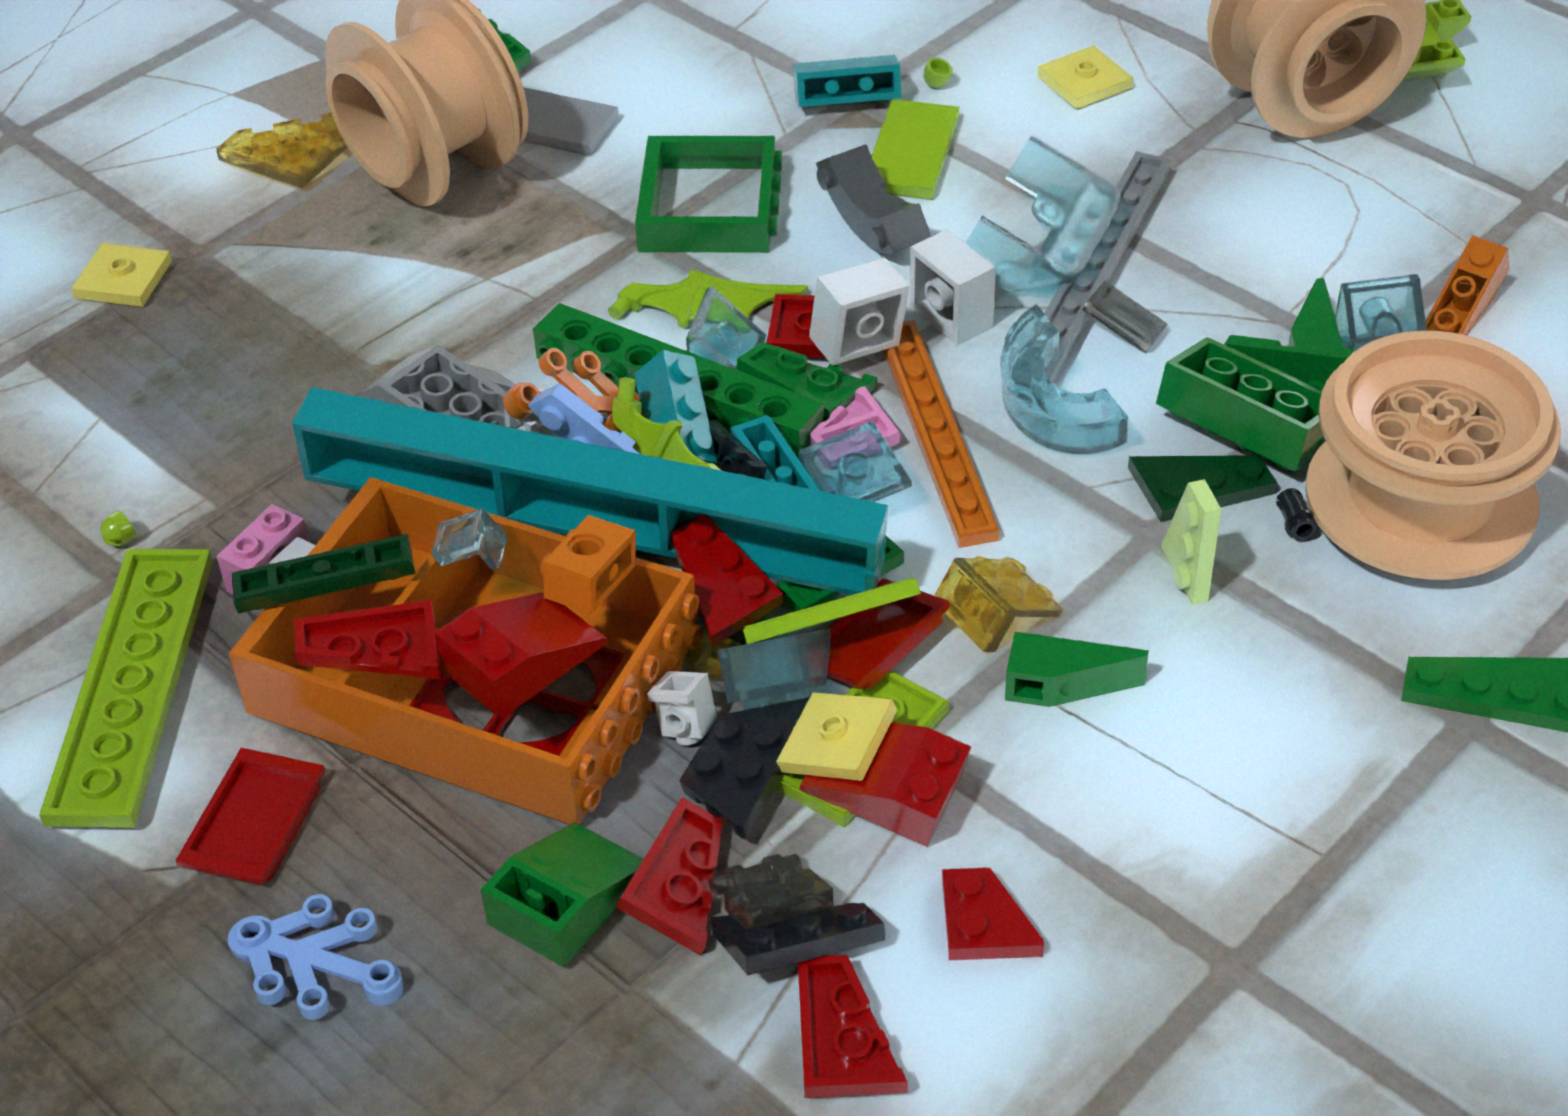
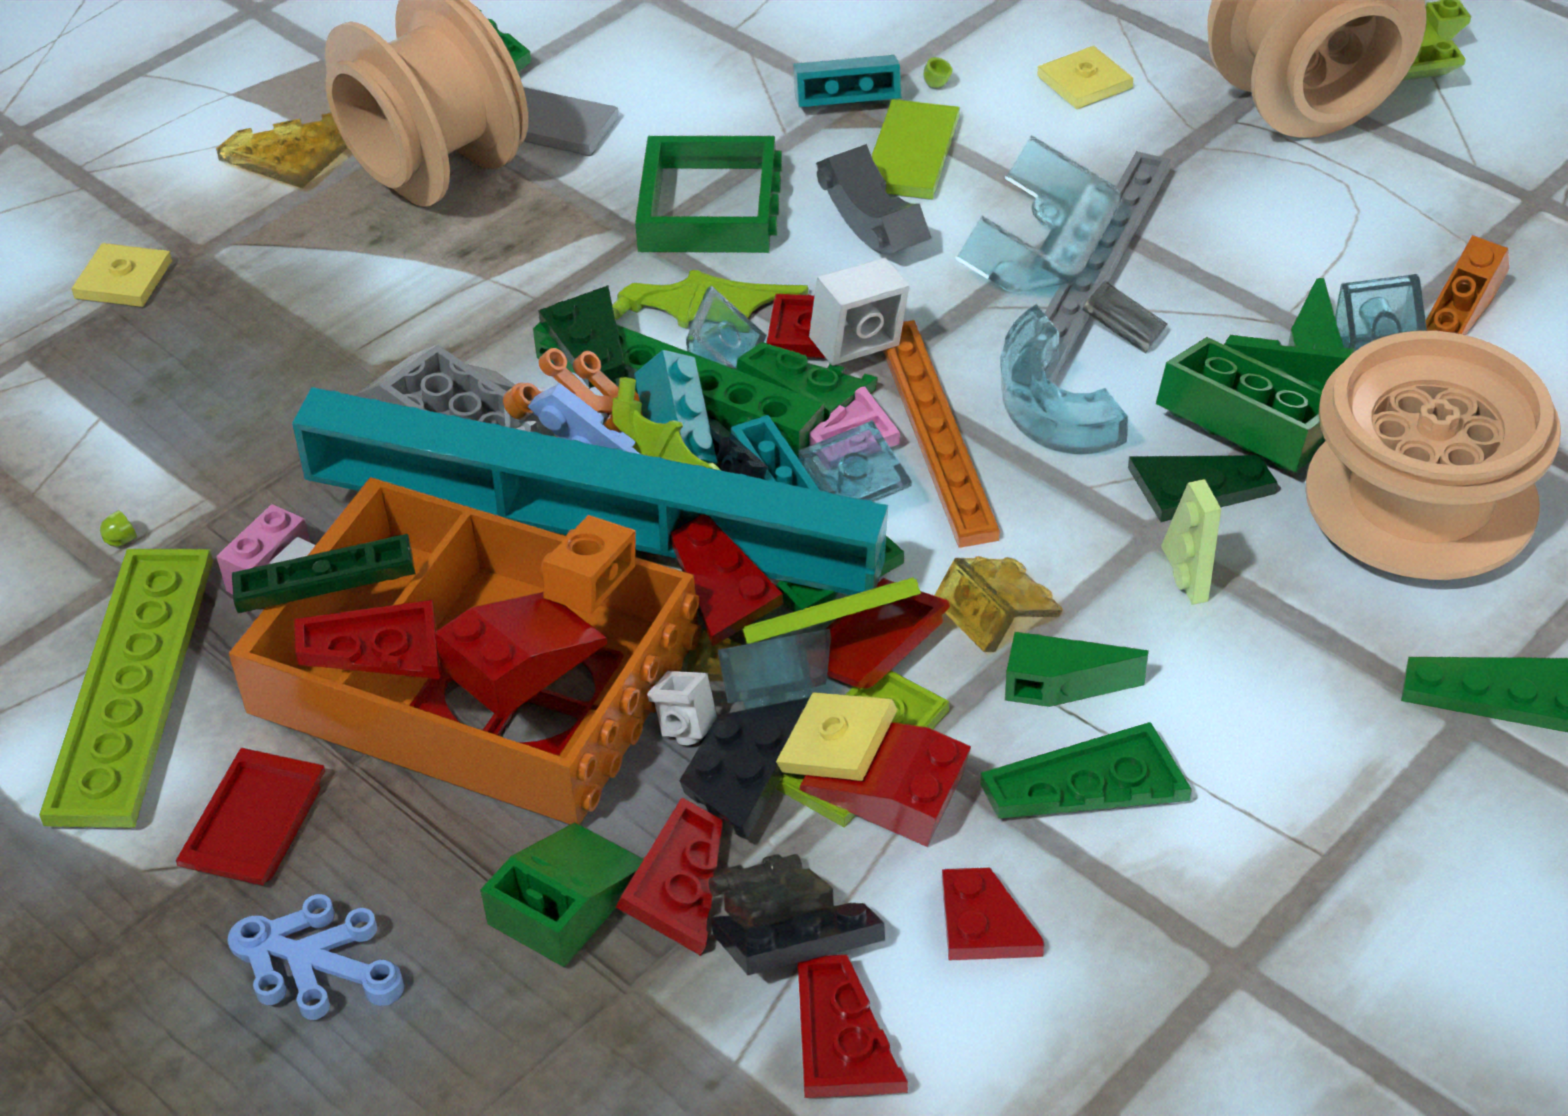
(469, 536): clear light blue bracket -> none
(586, 325): none -> dark green wing
(952, 286): white brick -> none
(1099, 773): none -> green wing
(1298, 519): black pin -> none

